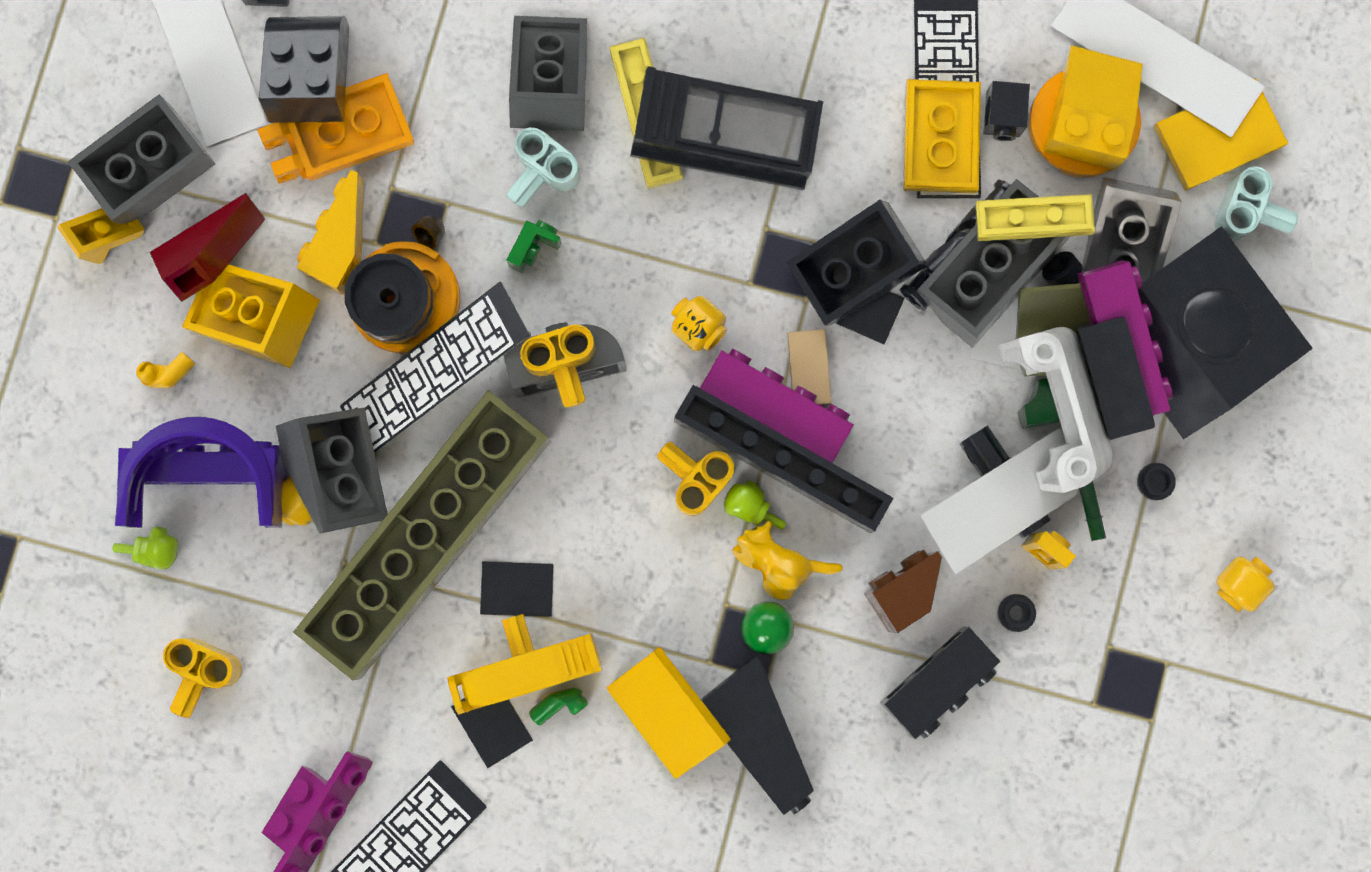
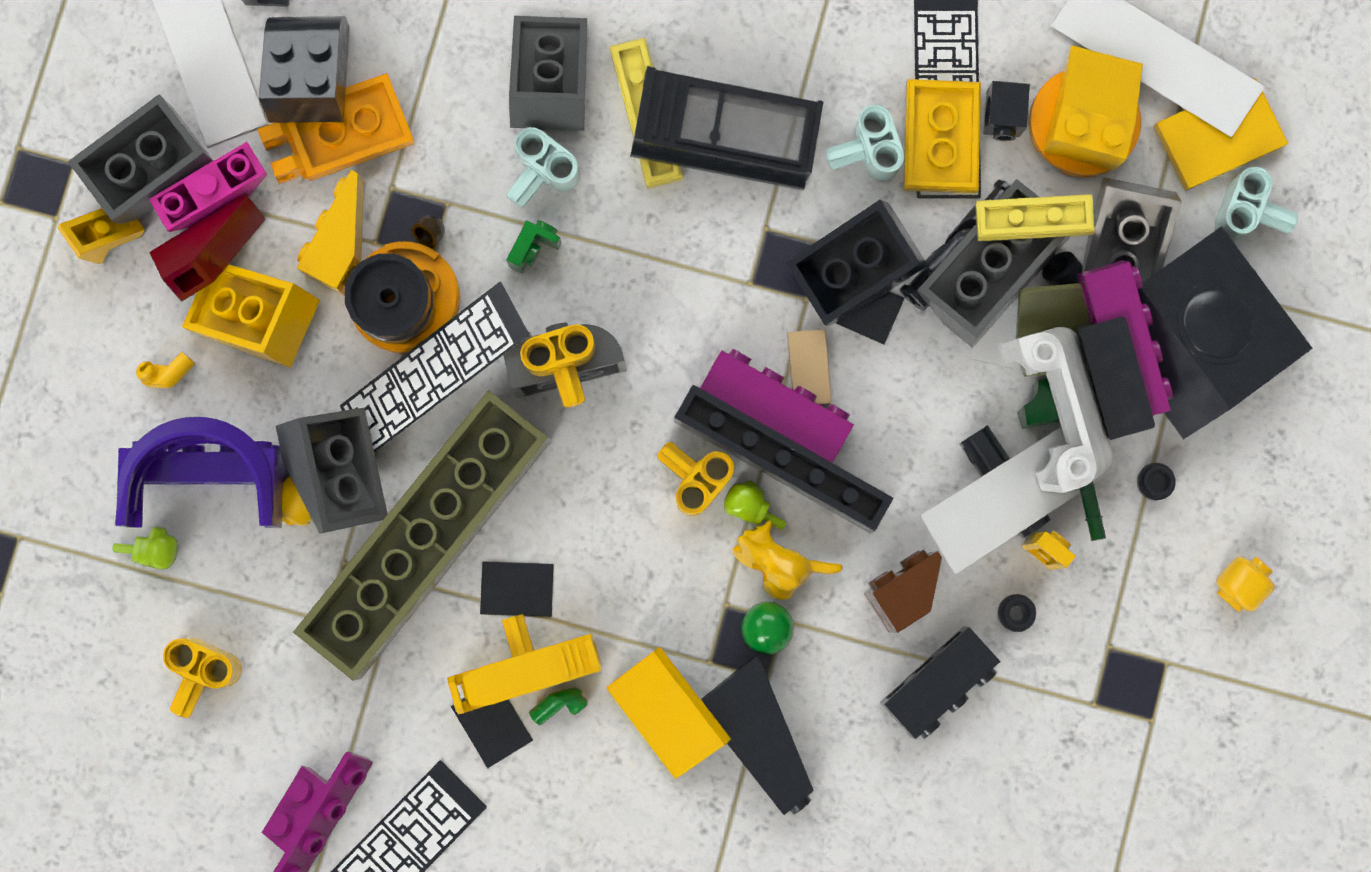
(209, 188): none -> dark pink slope
(698, 323): yellow head -> none
(869, 145): none -> light aqua beam

